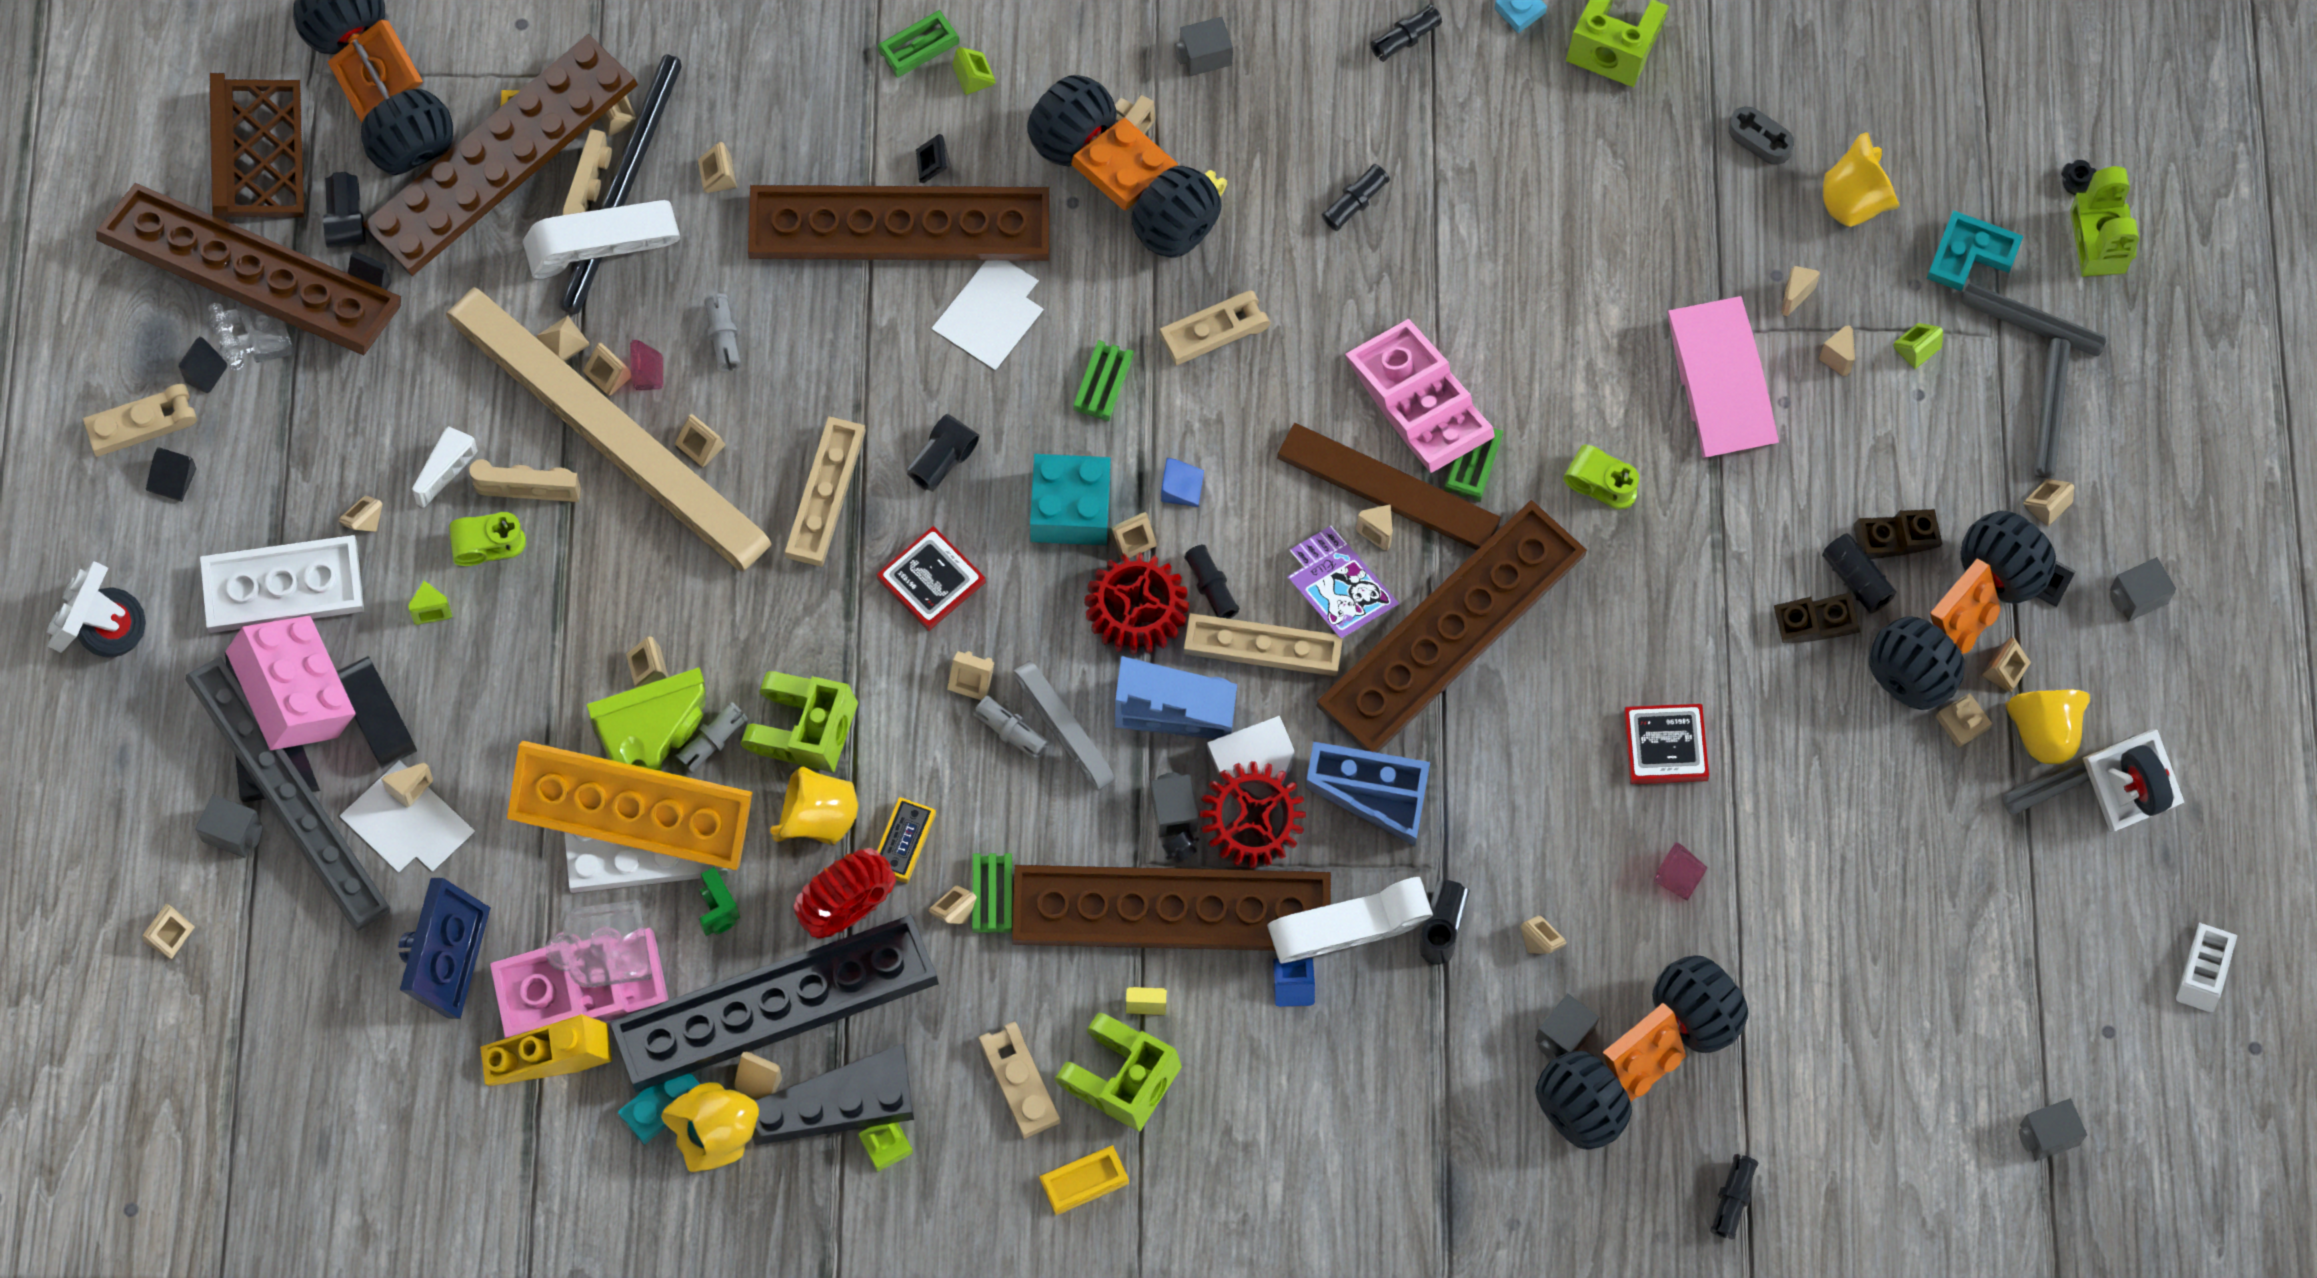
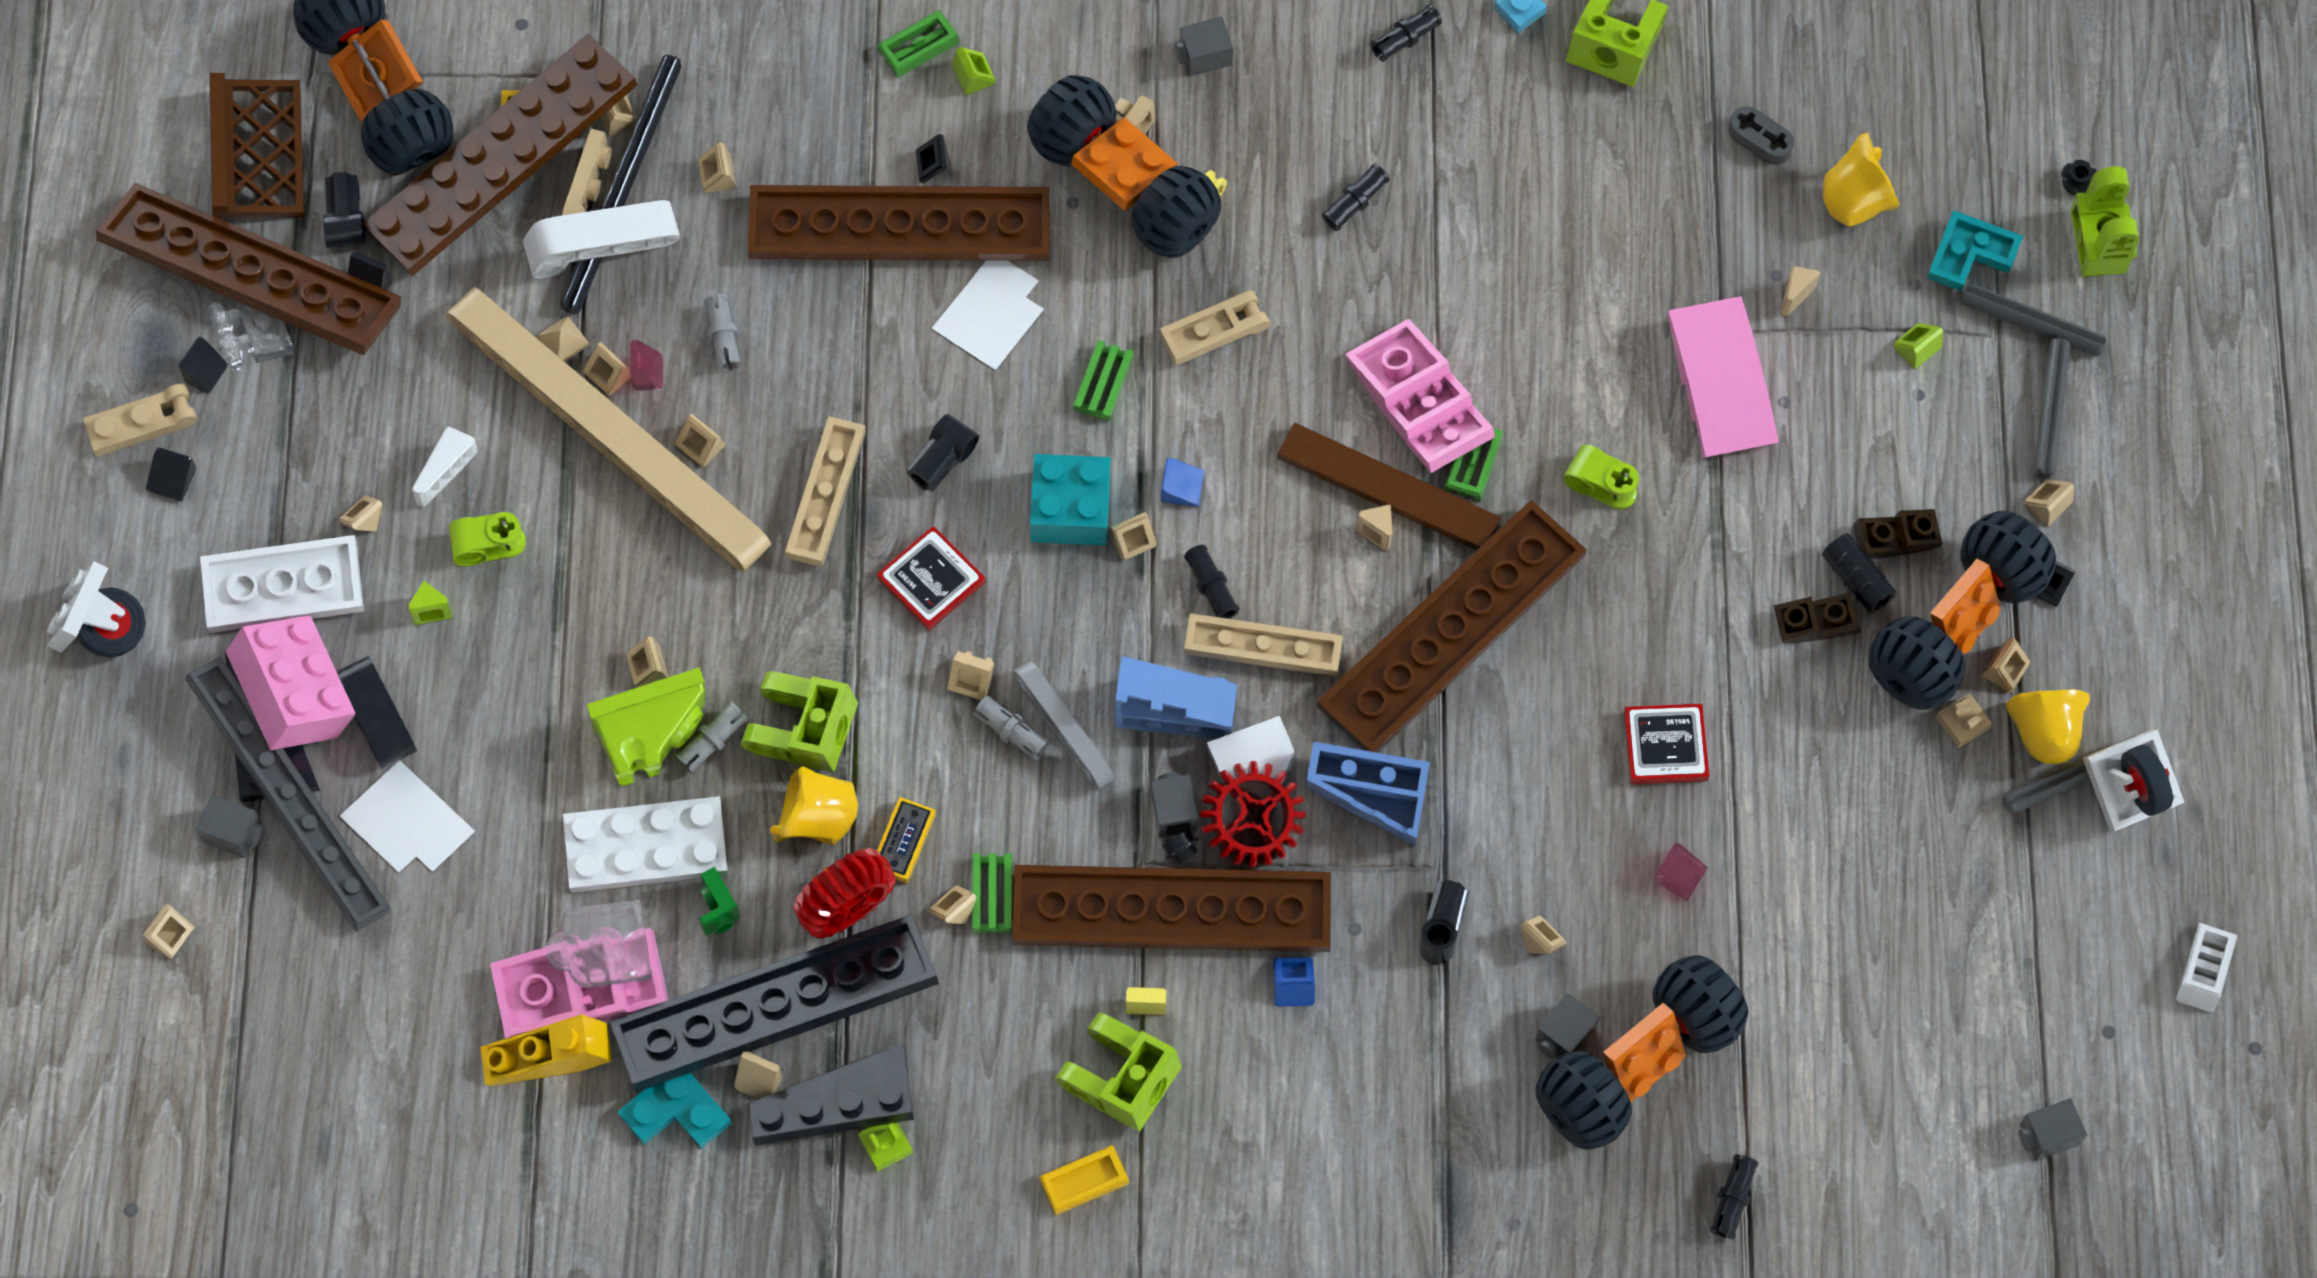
(408, 783): tan slope -> none
(443, 948): dark blue plate -> none
(525, 482): tan plate -> none
(629, 805): light orange plate -> none
(721, 1120): yellow piece -> none
(1020, 1081): tan plate -> none
(1109, 589): red gear -> none
(1339, 583): sticker -> none
(1351, 922): white beam -> none
(1839, 351): tan slope -> none
(2142, 589): dark grey brick -> none

